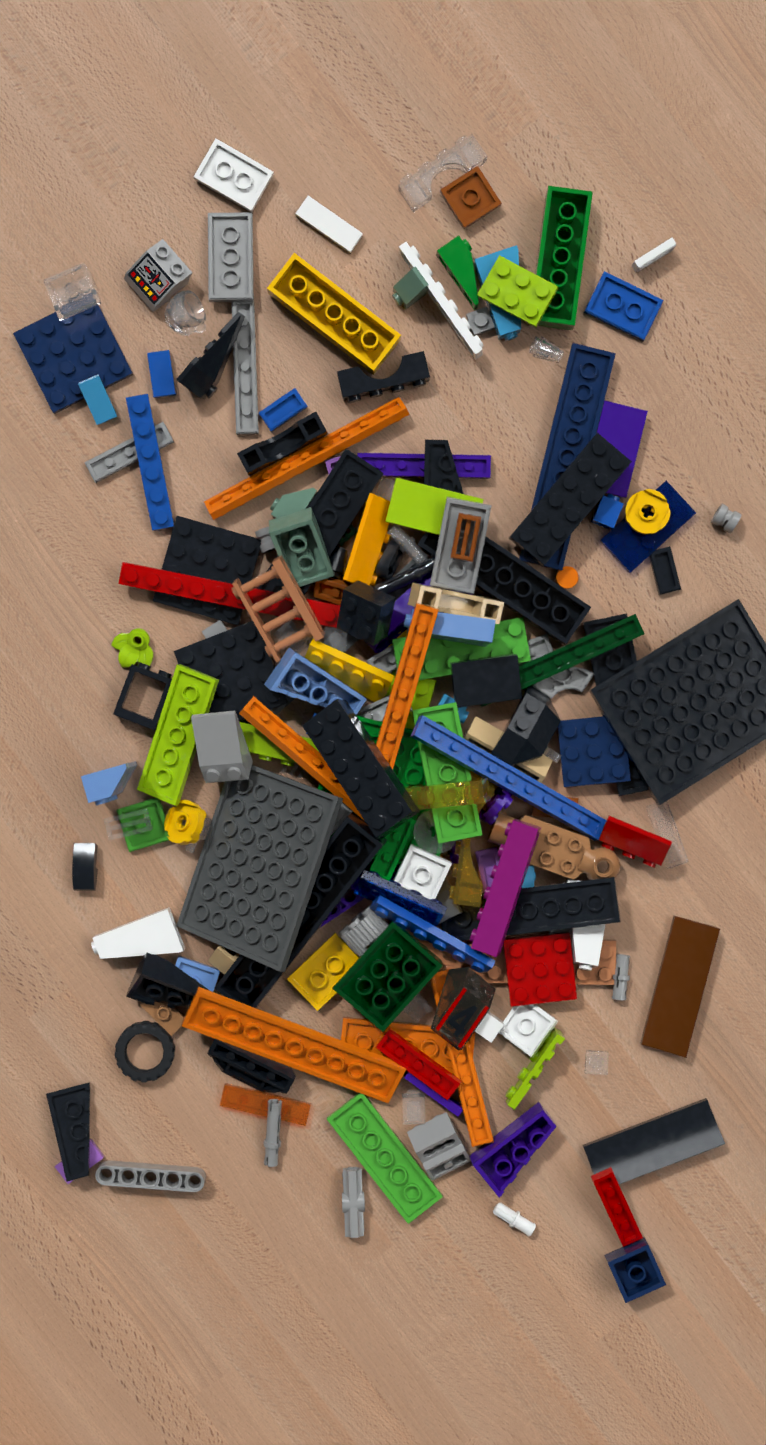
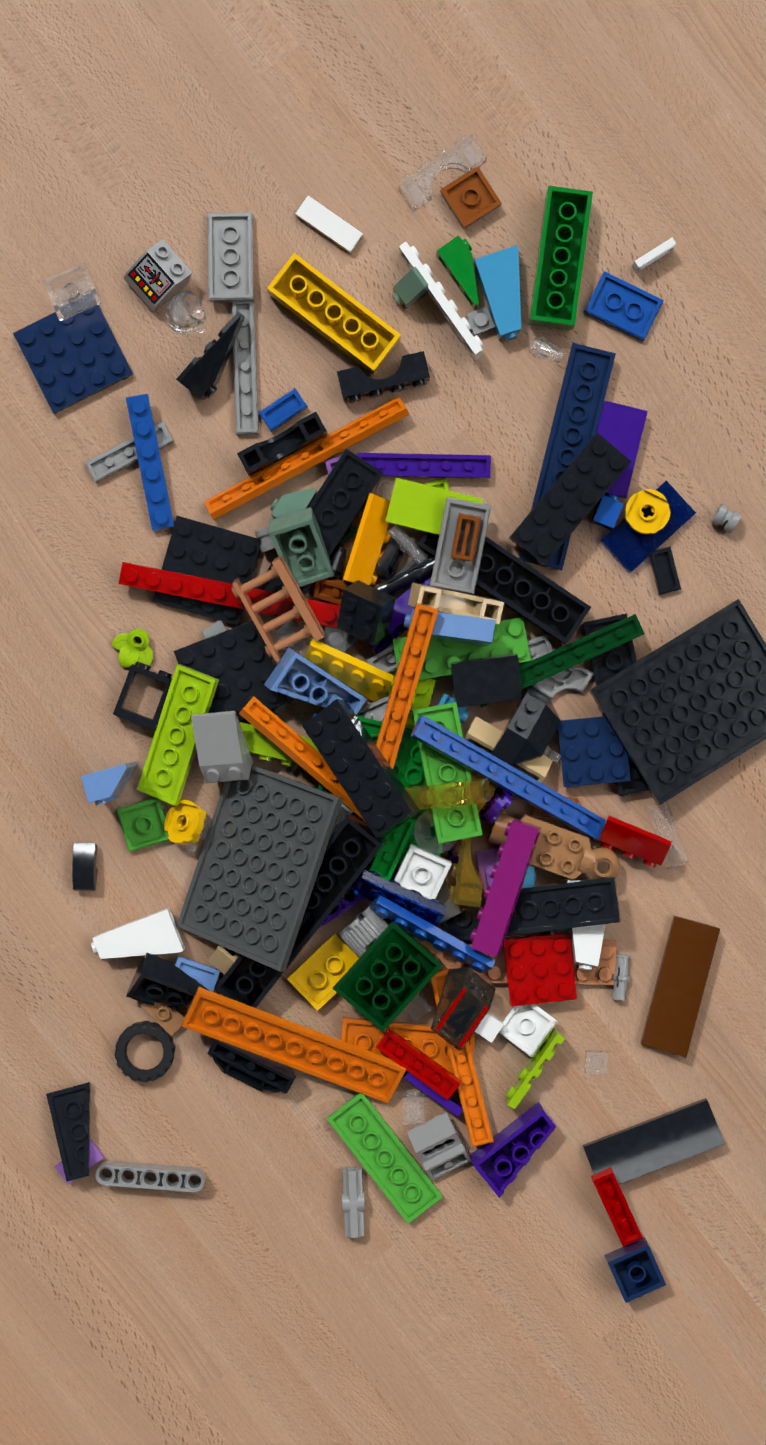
(97, 399): dark azure tile -> none
(146, 819): clear tile -> none
(161, 374): blue tile -> none
(233, 175): white plate -> none
(257, 1103): clear orange tile -> none
(272, 1142): light grey pin -> none
(440, 466): black wing -> none
(514, 1219): white axle -> none
(517, 291): lime plate -> none
(567, 577): orange tile -> none

